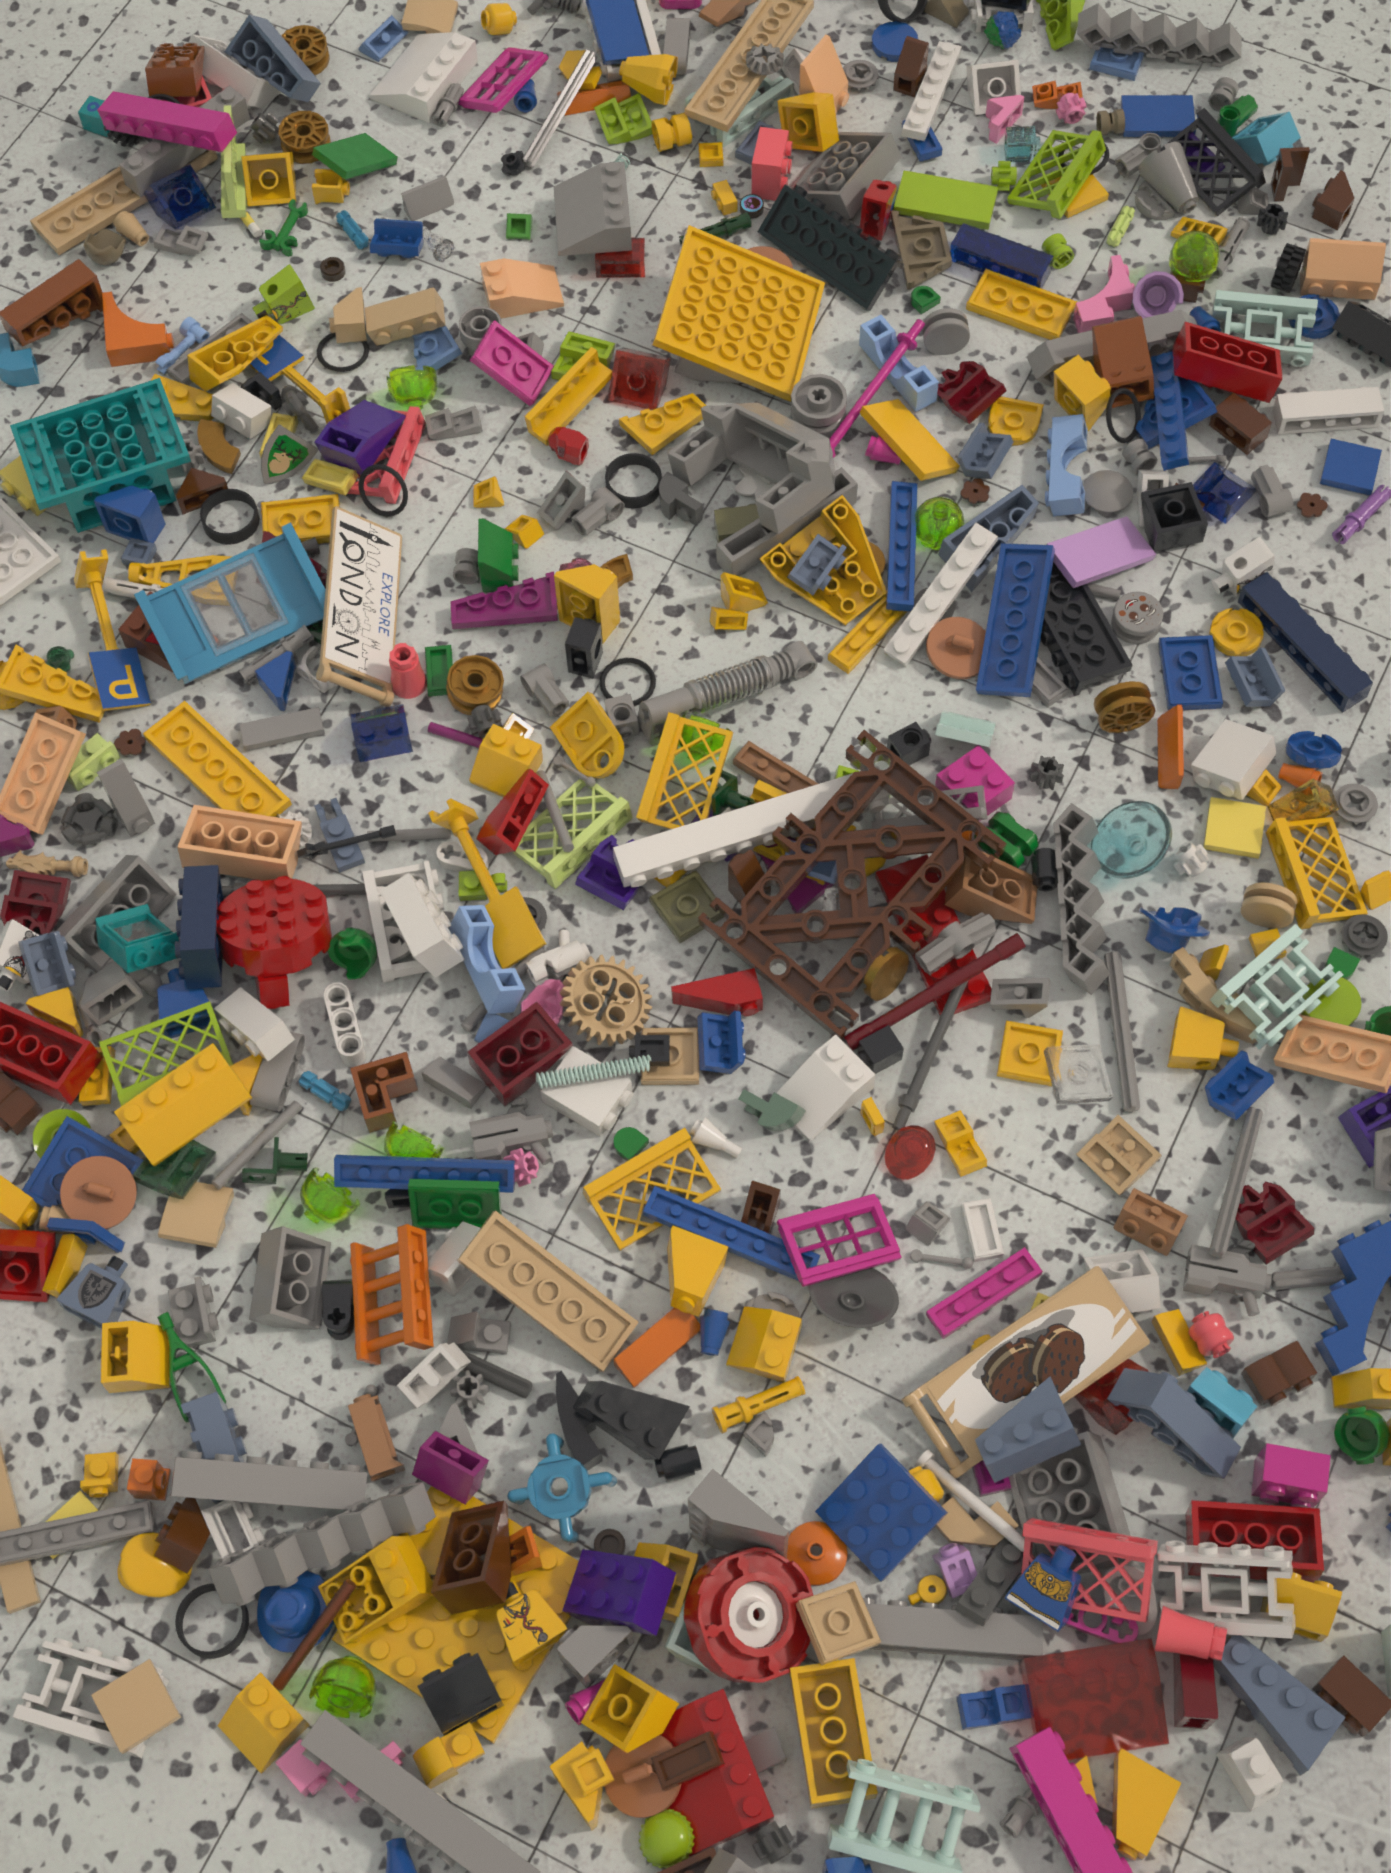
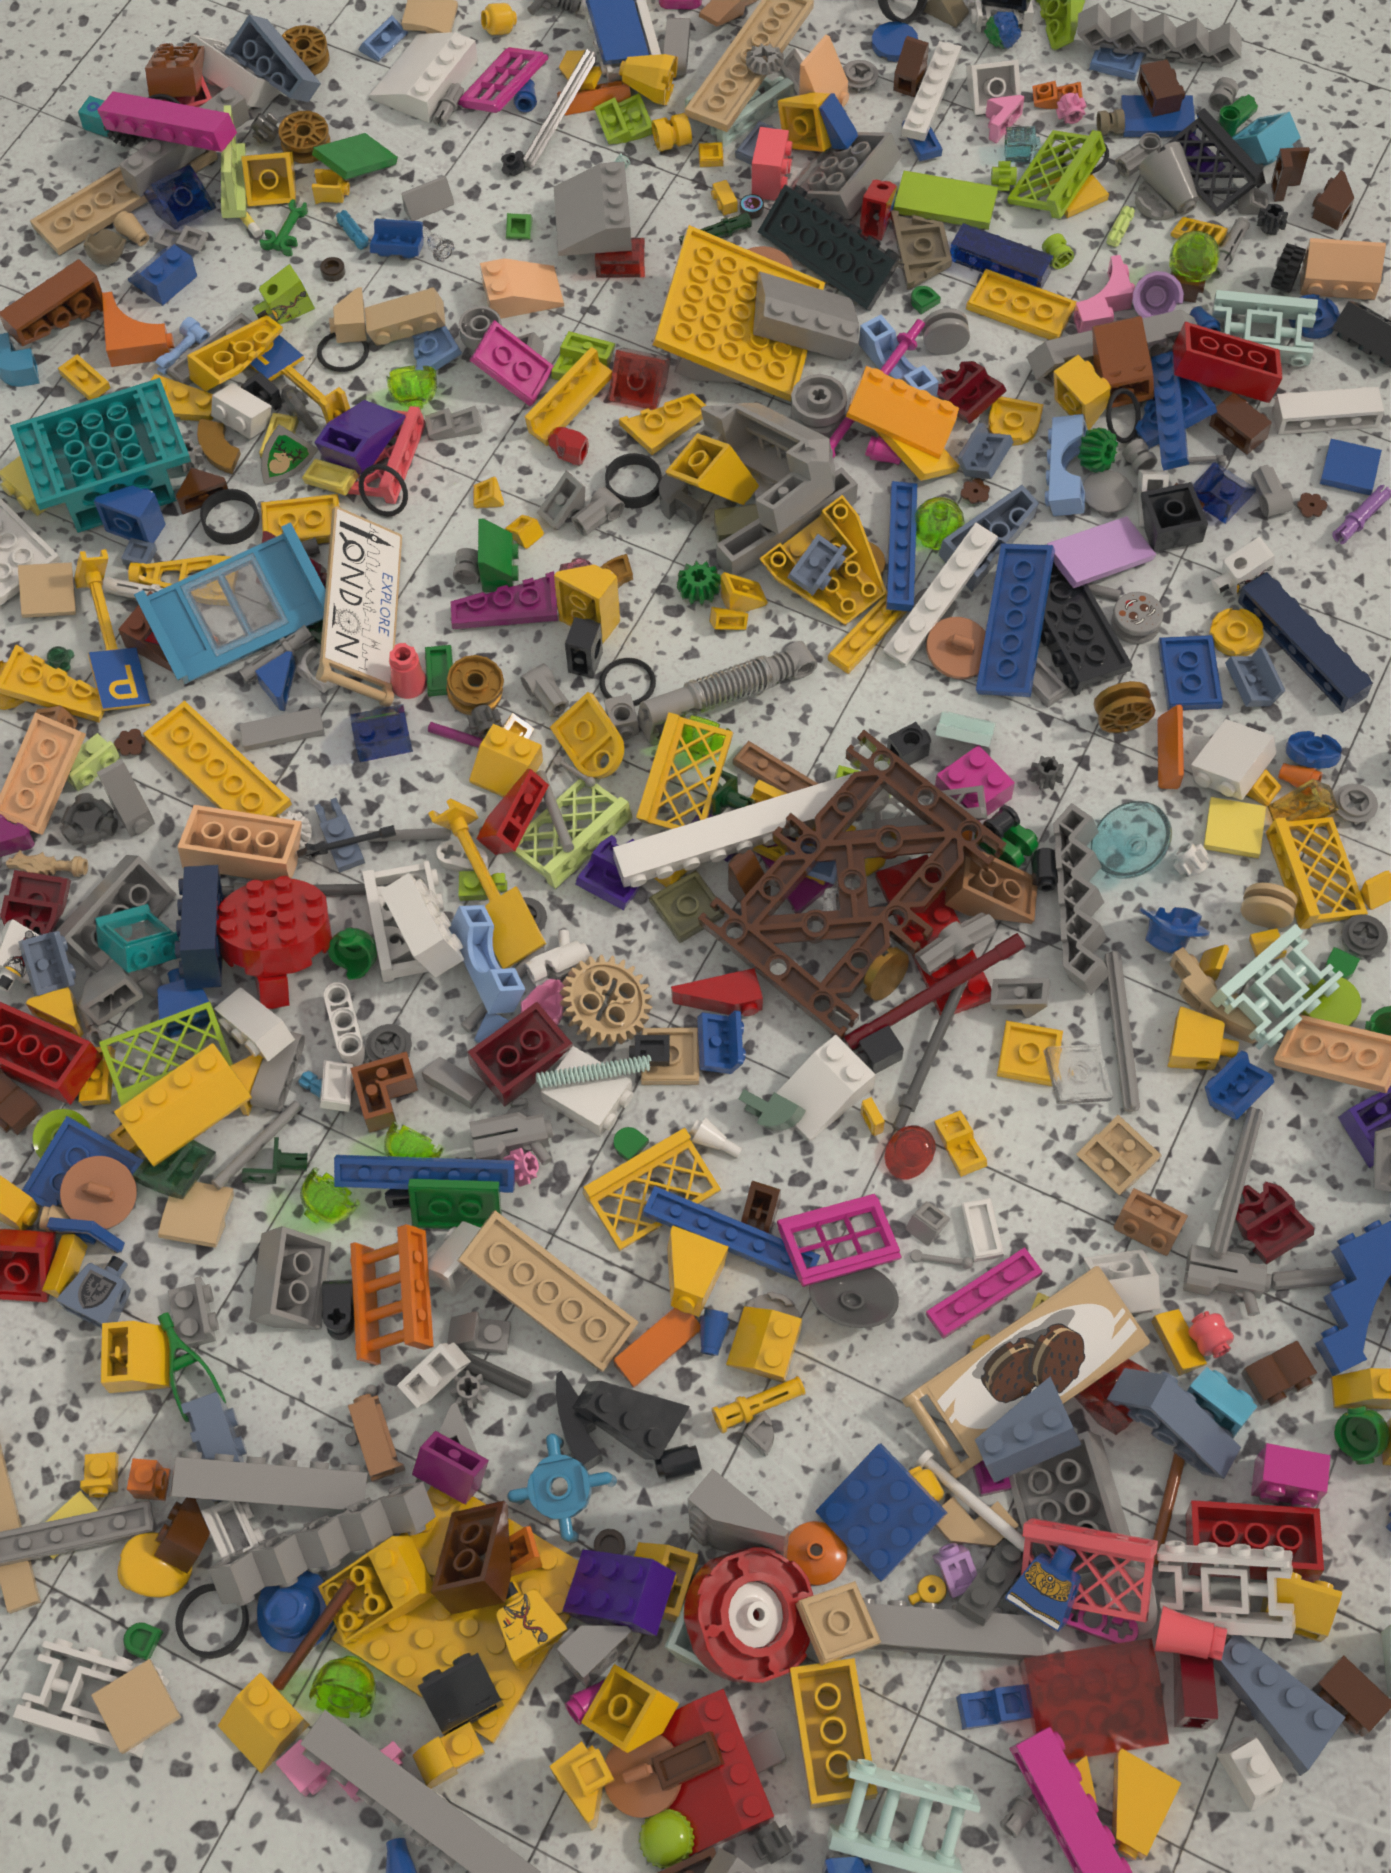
(46, 590): none -> tan tile
(84, 377): none -> yellow plate
(142, 1640): none -> green tile
(165, 274): none -> blue slope
(336, 1086): none -> white tile
(384, 1035): none -> dark grey gear
(698, 582): none -> green gear
(714, 468): none -> yellow slope
(805, 317): none -> light grey slope
(837, 123): none -> blue slope
(902, 411): none -> light orange slope
(1002, 821): none -> black bush
(1098, 450): none -> green gear
(1160, 87): none -> reddish brown brick
(1168, 1502): none -> dark orange bar

